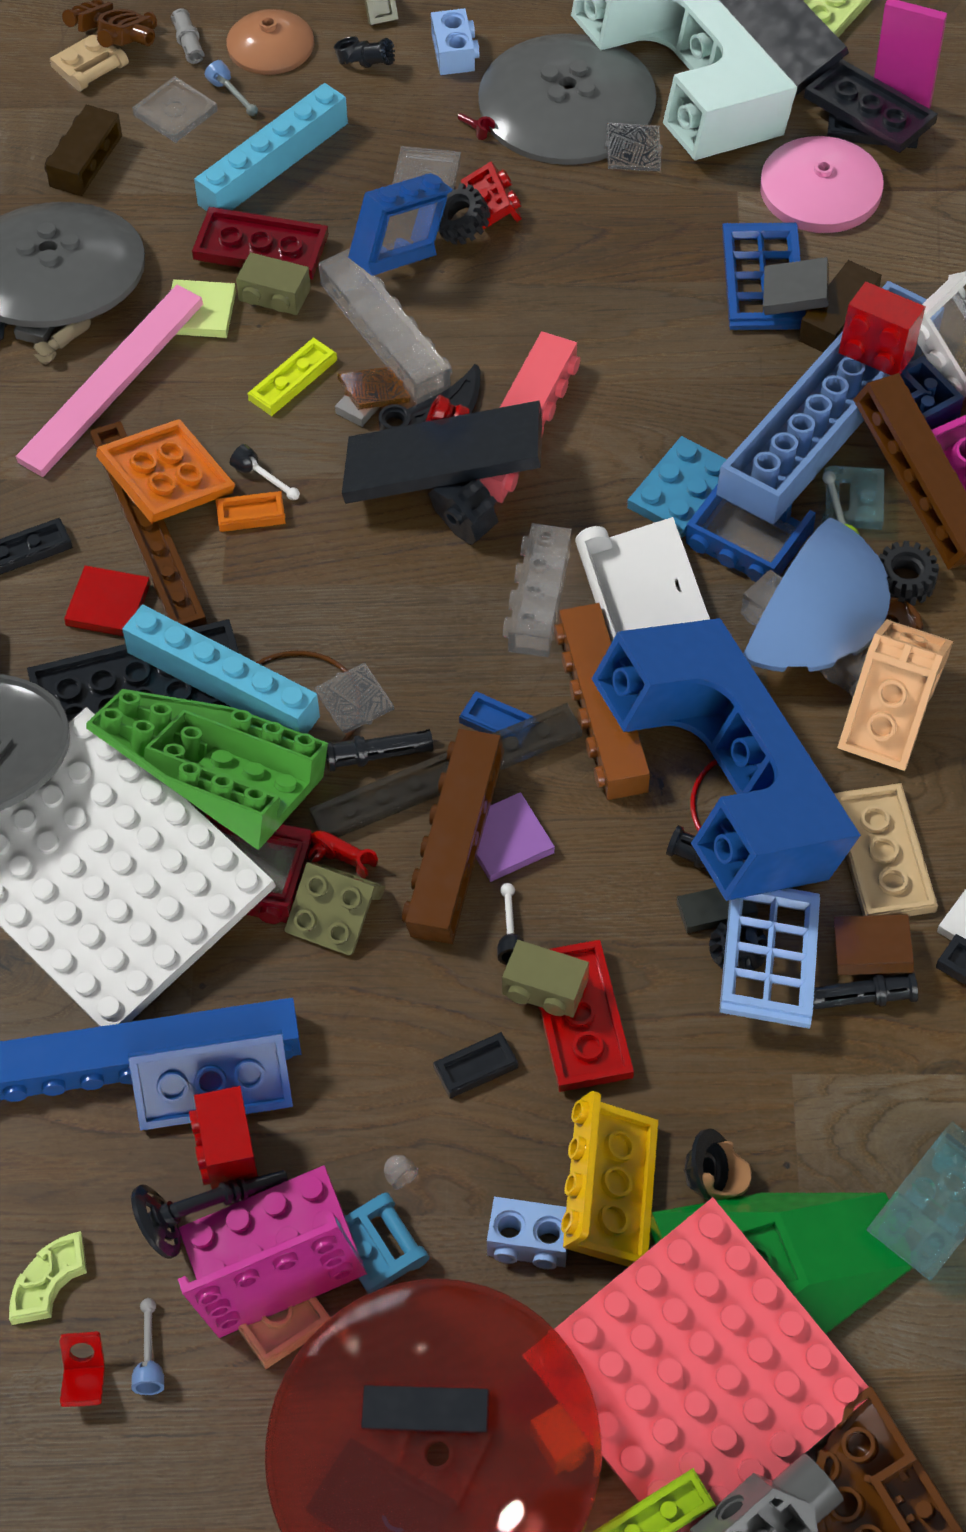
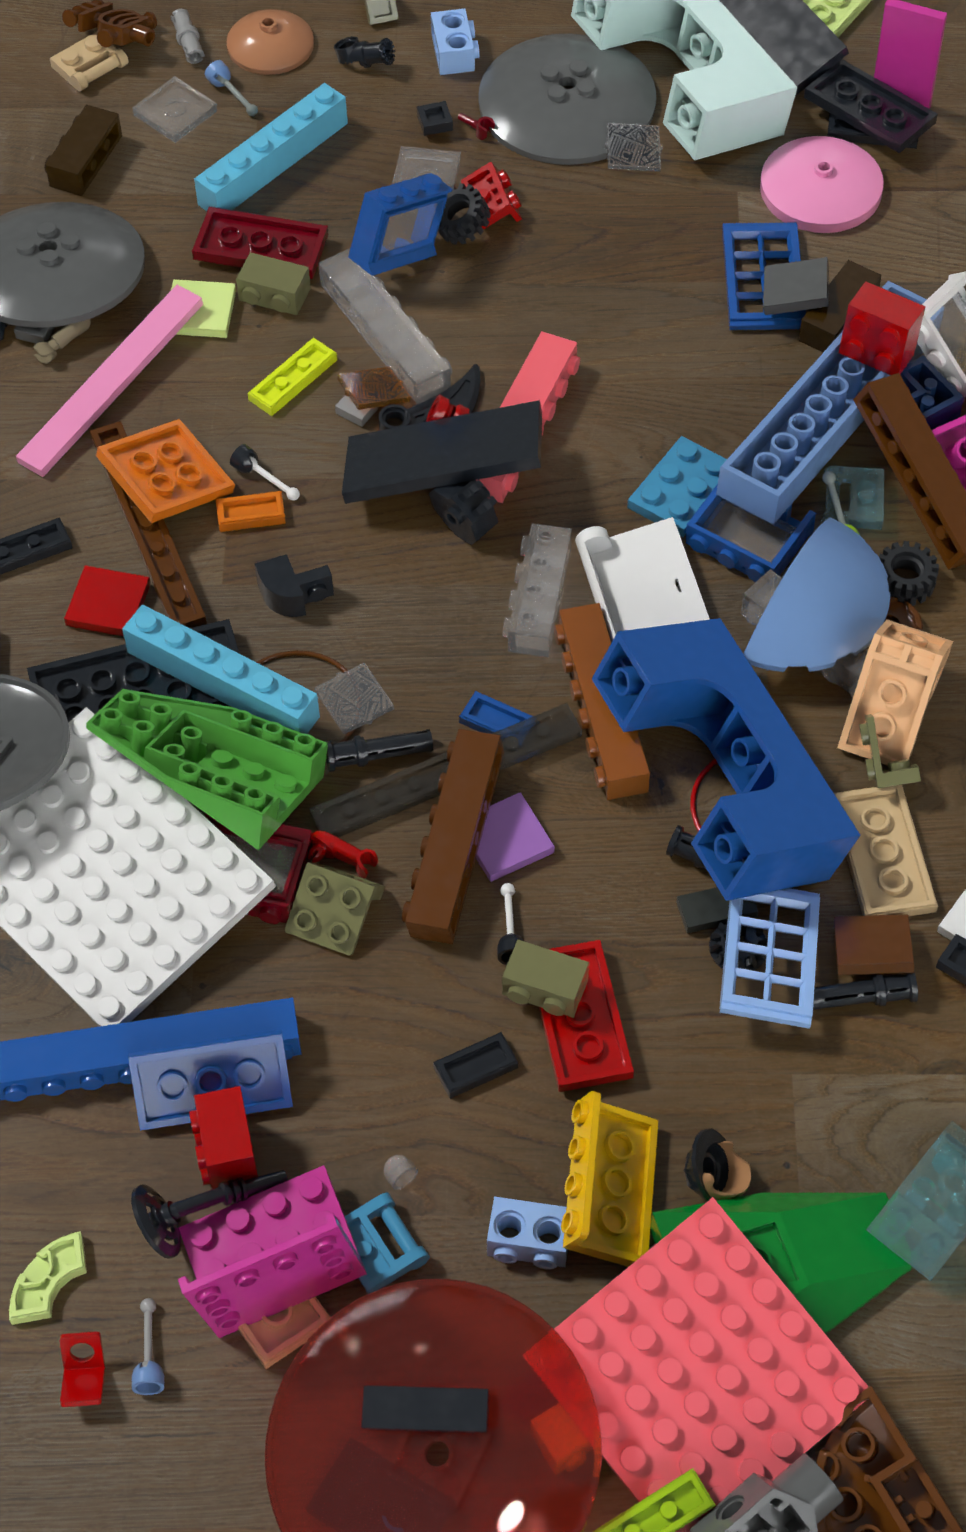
(289, 592): none -> black brick
(434, 118): none -> black plate
(898, 771): none -> olive bracket

